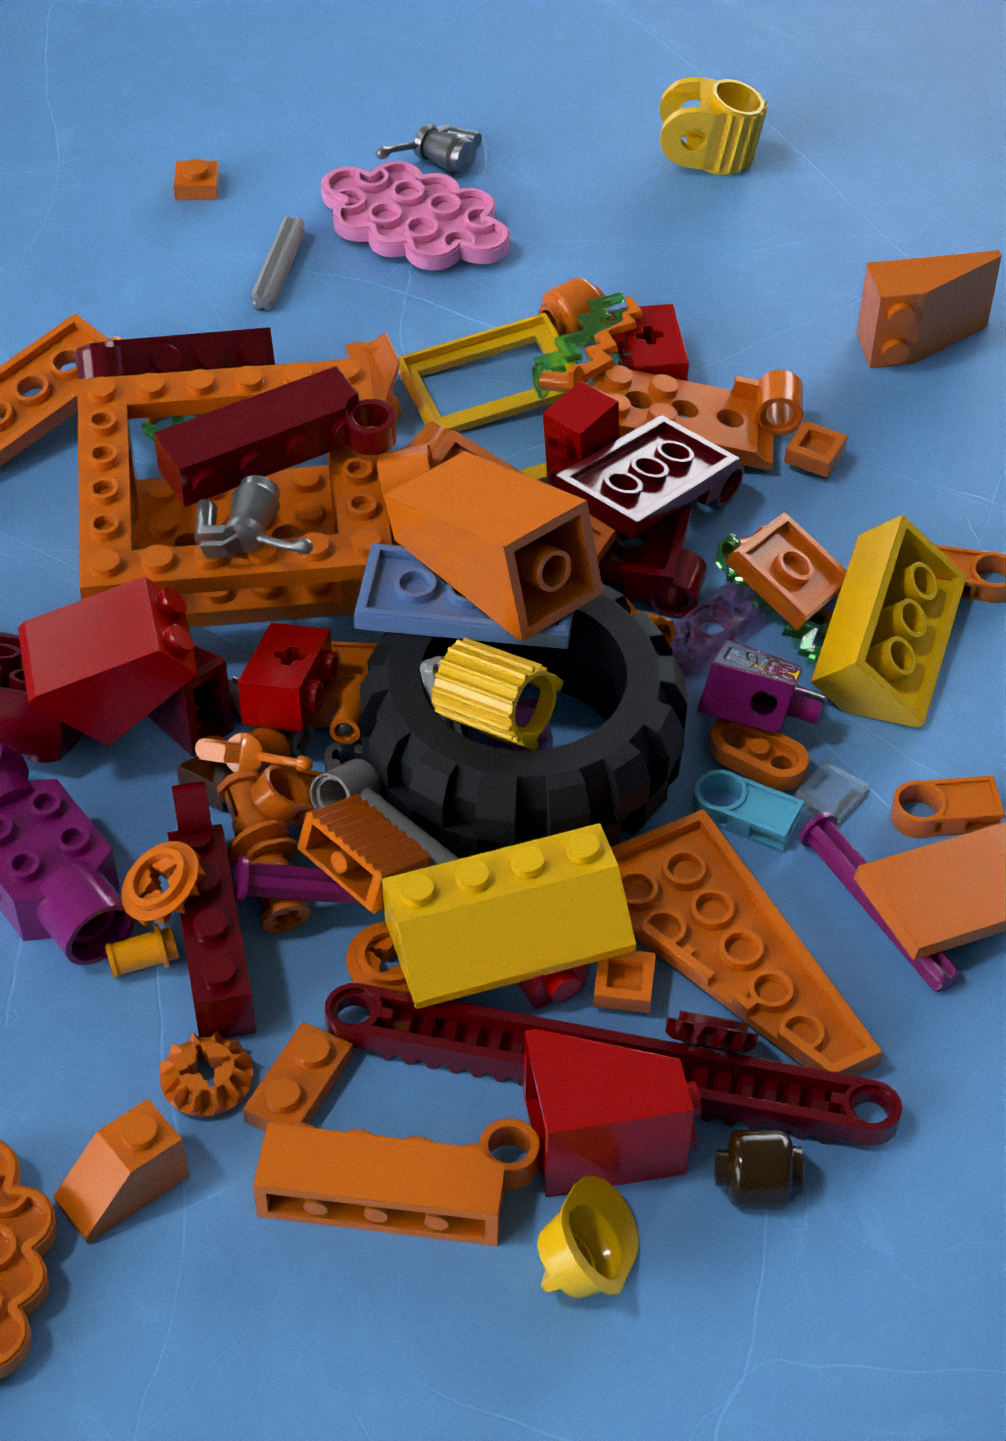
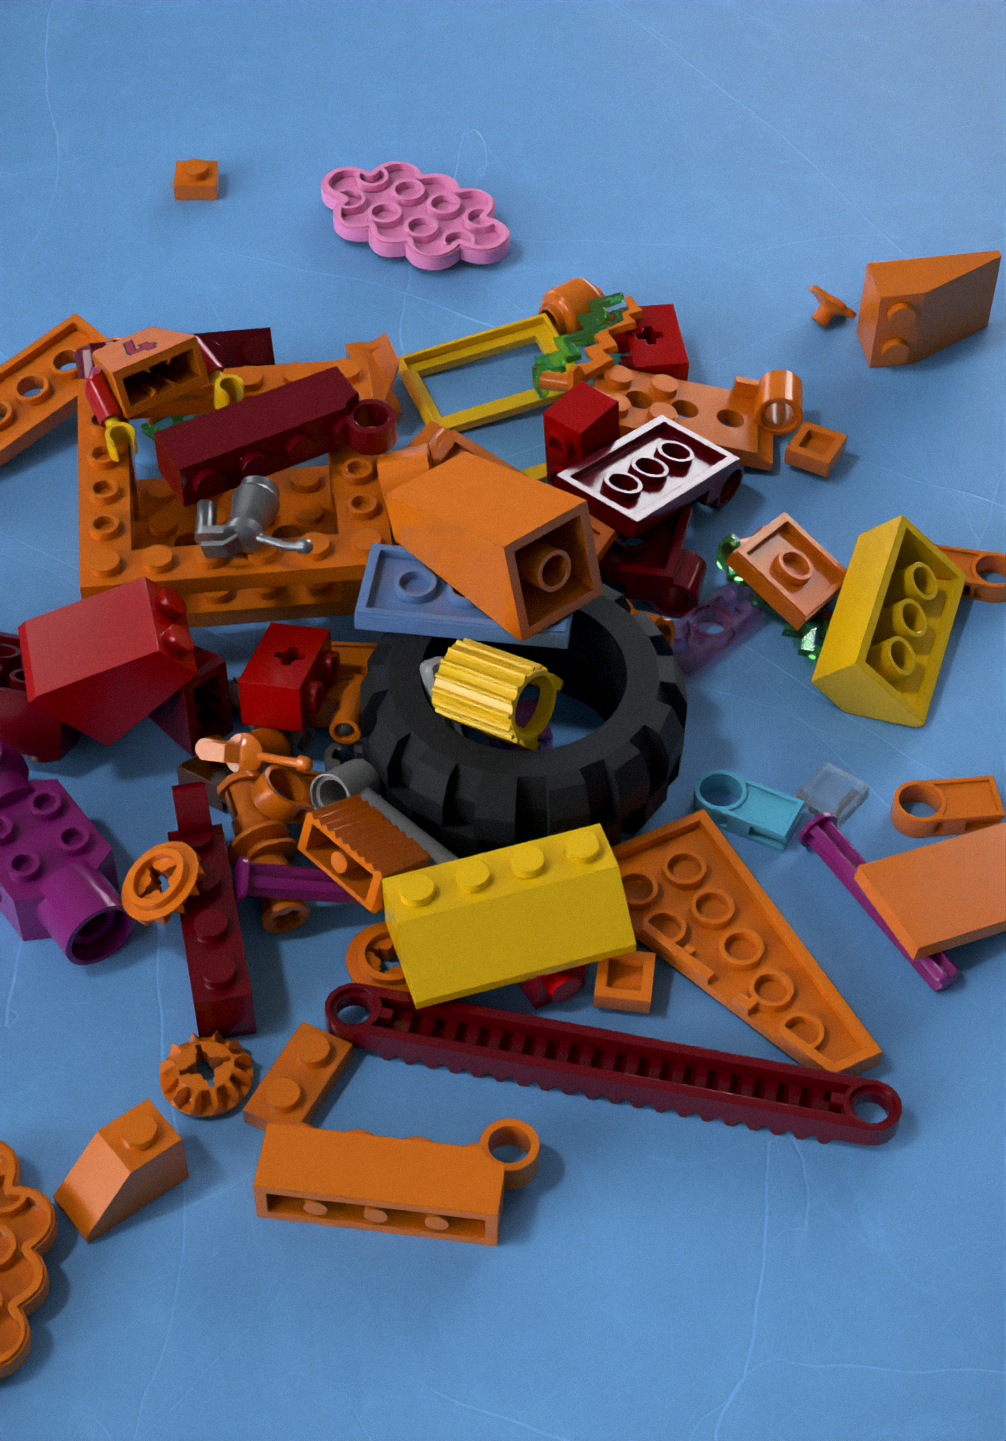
(142, 951): light orange pin -> none
(148, 372): none -> orange torso
(278, 263): light grey axle -> none
(445, 145): flat silver piece -> none
(589, 1241): yellow piece -> none
(606, 1111): red slope -> none
(711, 1031): dark red gear -> none
(718, 133): yellow piece -> none
(740, 688): magenta torso -> none
(759, 1169): dark brown head -> none
(762, 755): orange plate -> none
(828, 307): none -> orange plant

